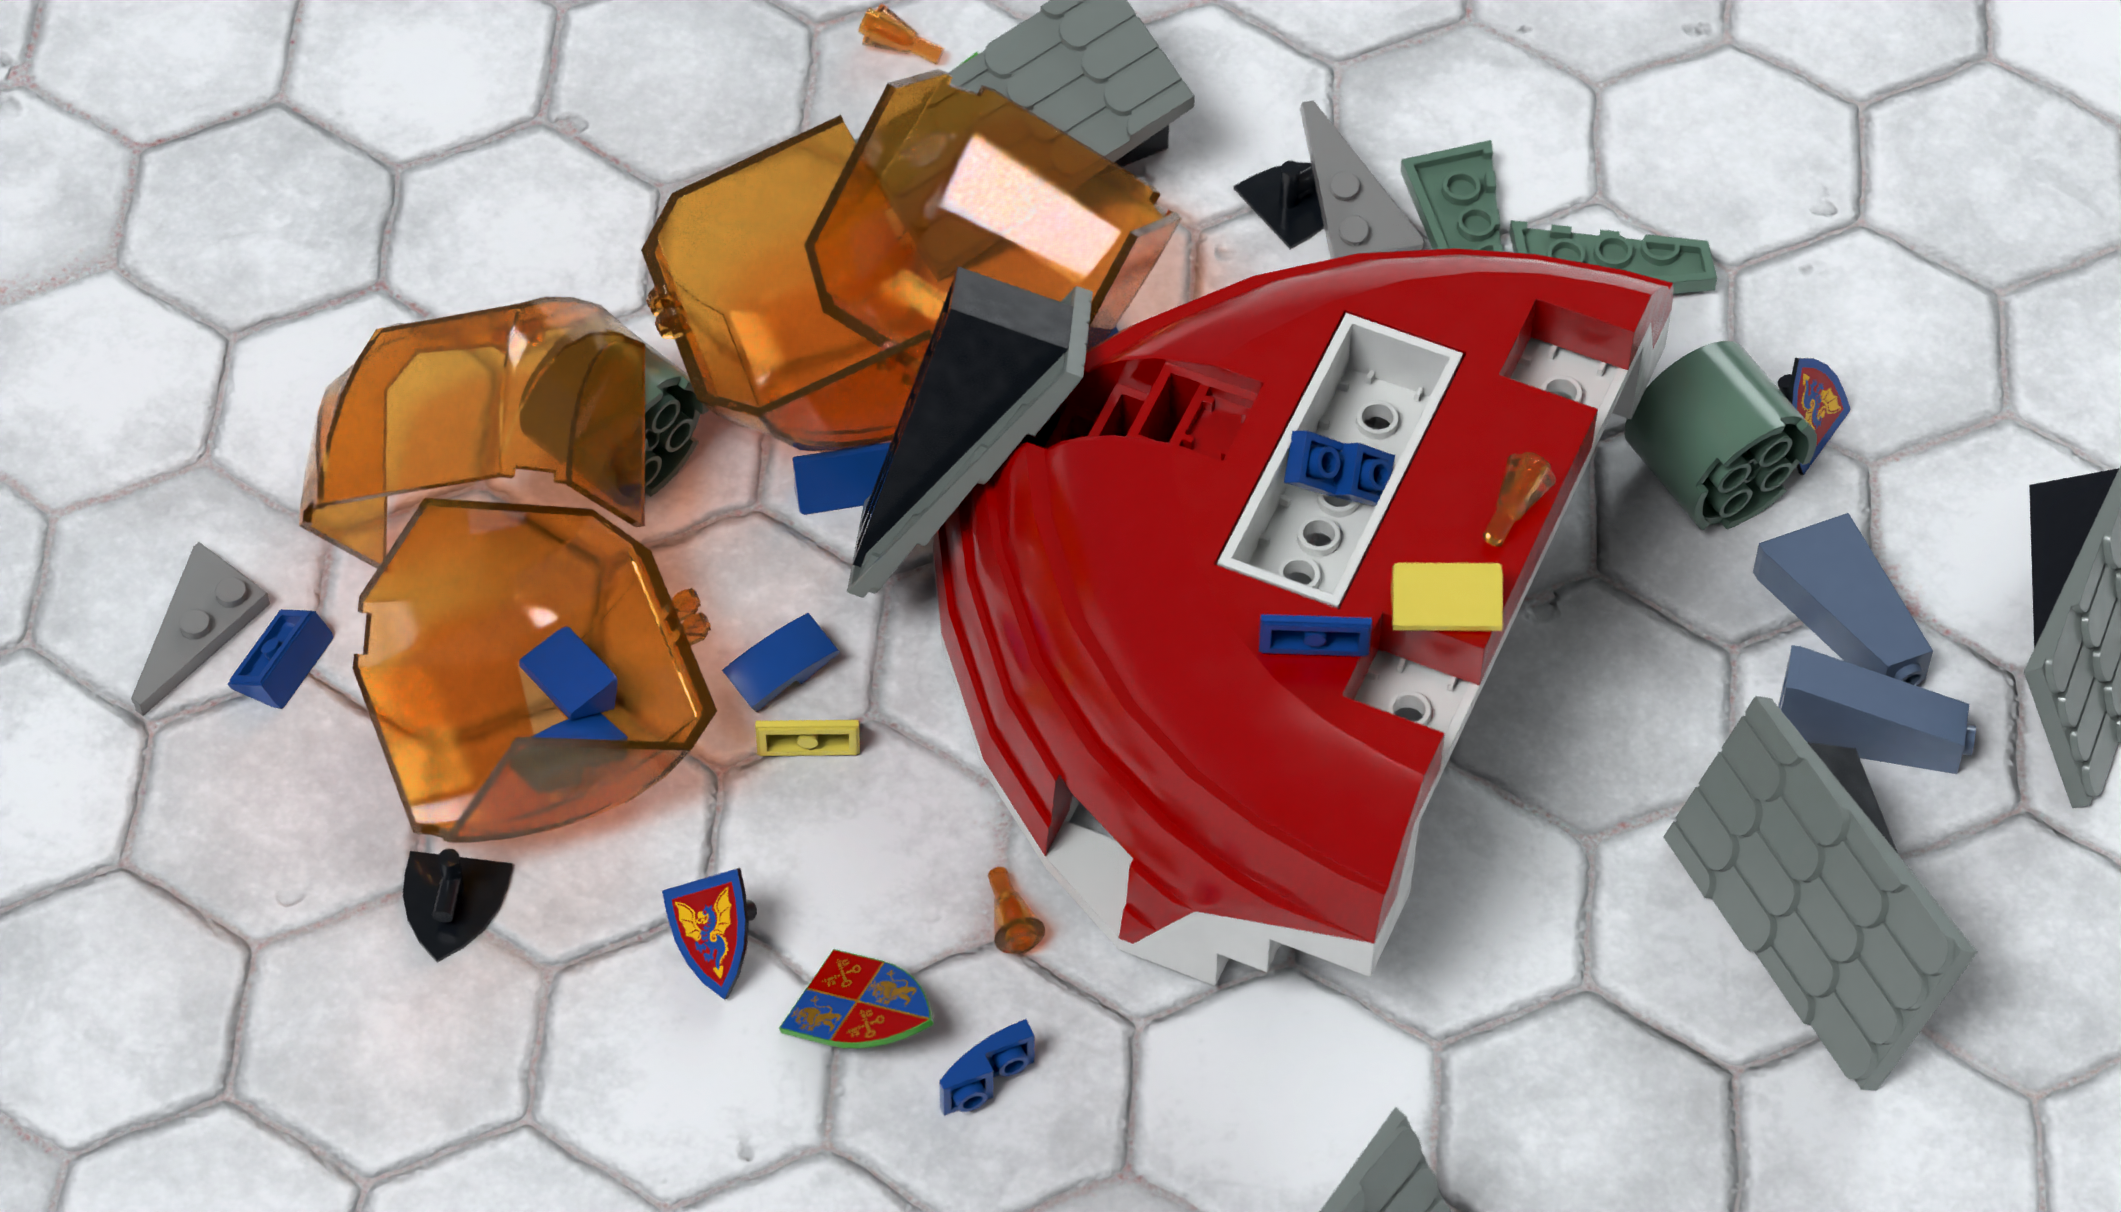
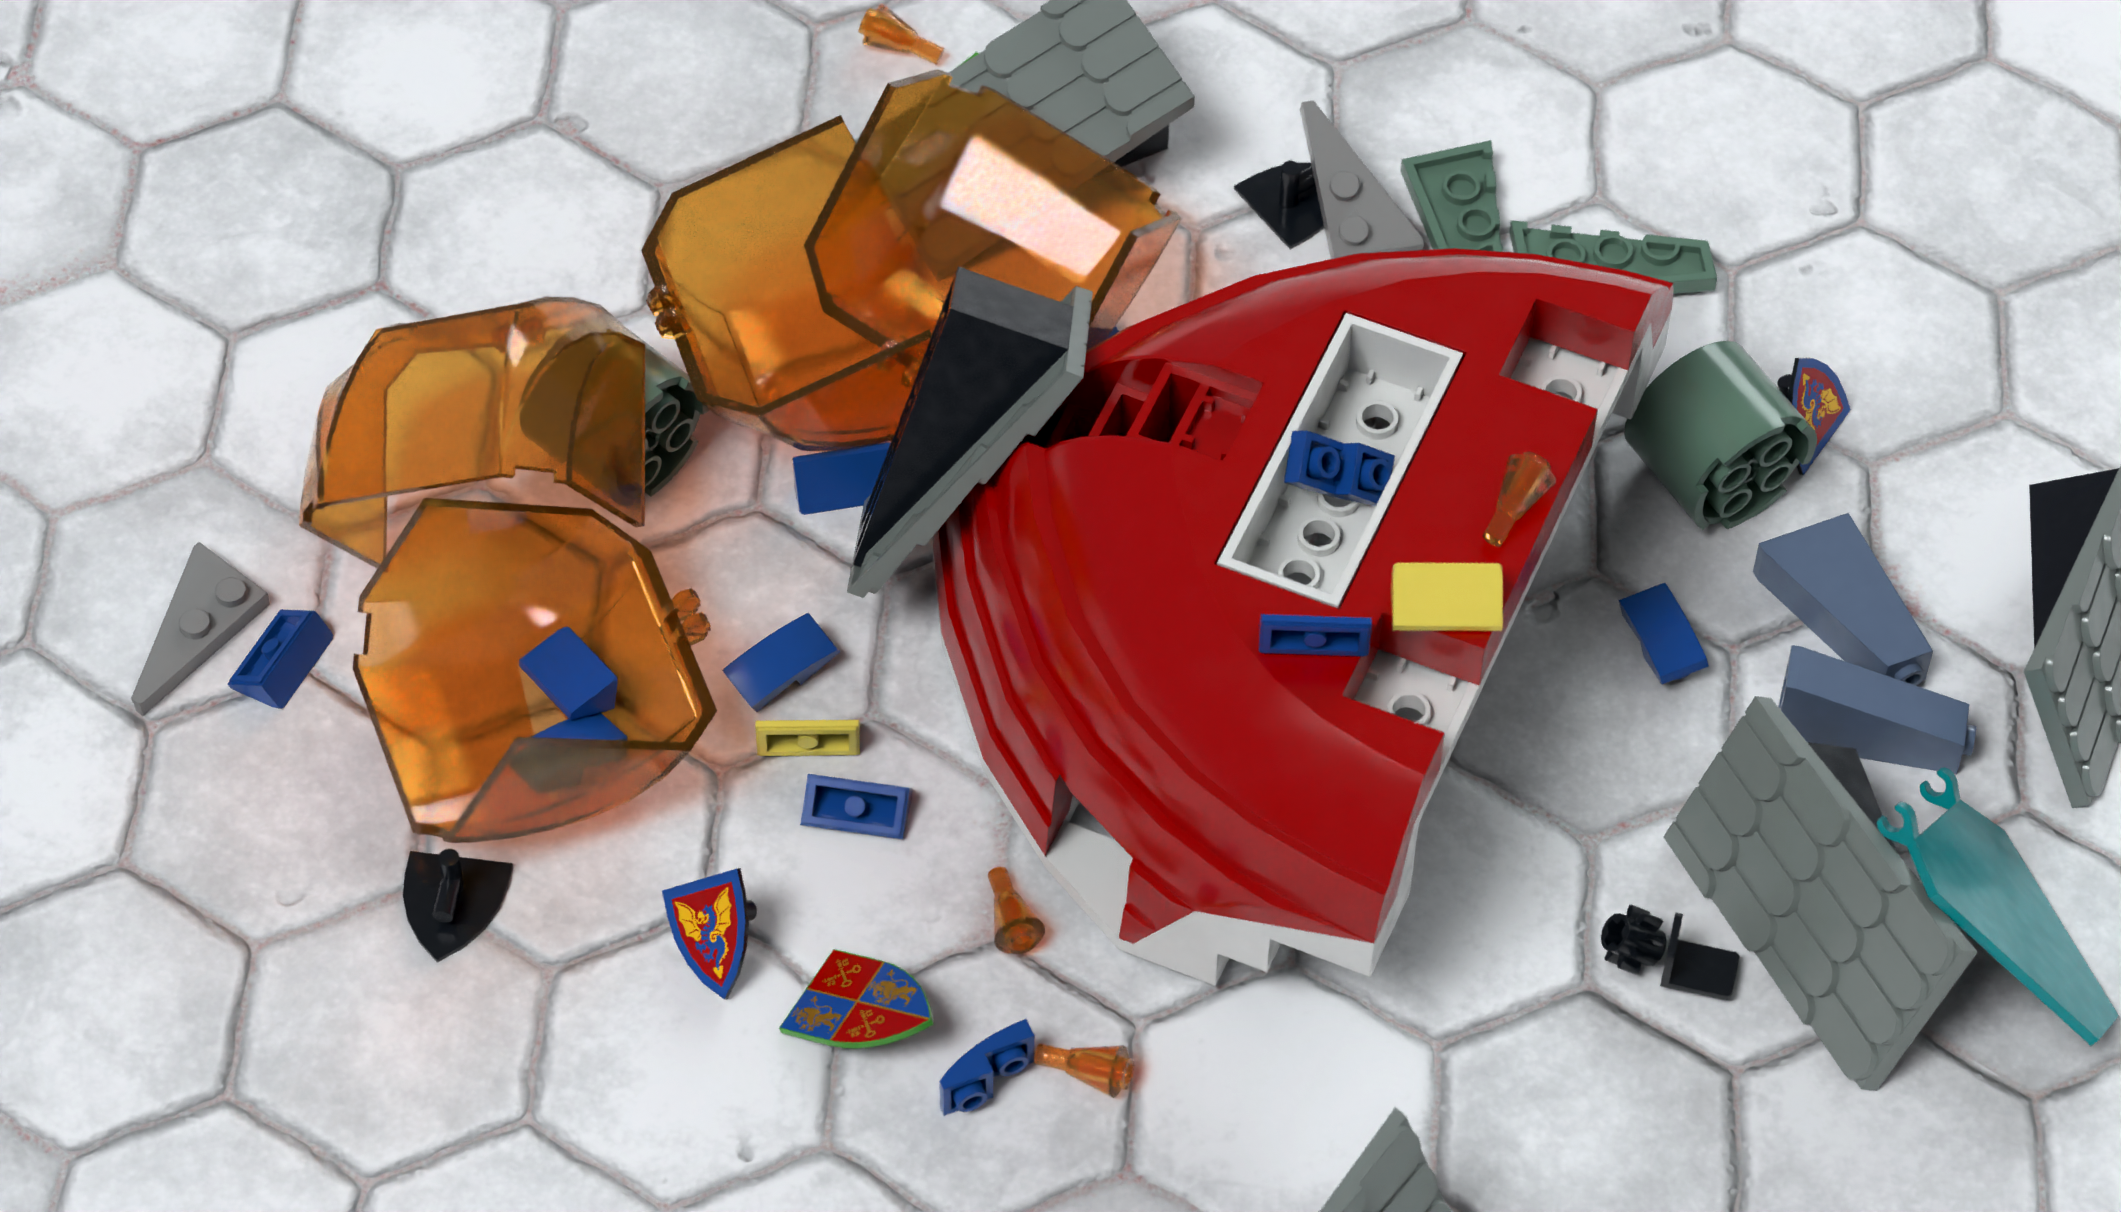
(856, 806): none -> blue slope
(1100, 1067): none -> clear orange cone
(1633, 939): none -> black gear
(1663, 633): none -> blue slope
(1698, 967): none -> black bracket
(1992, 895): none -> teal flag

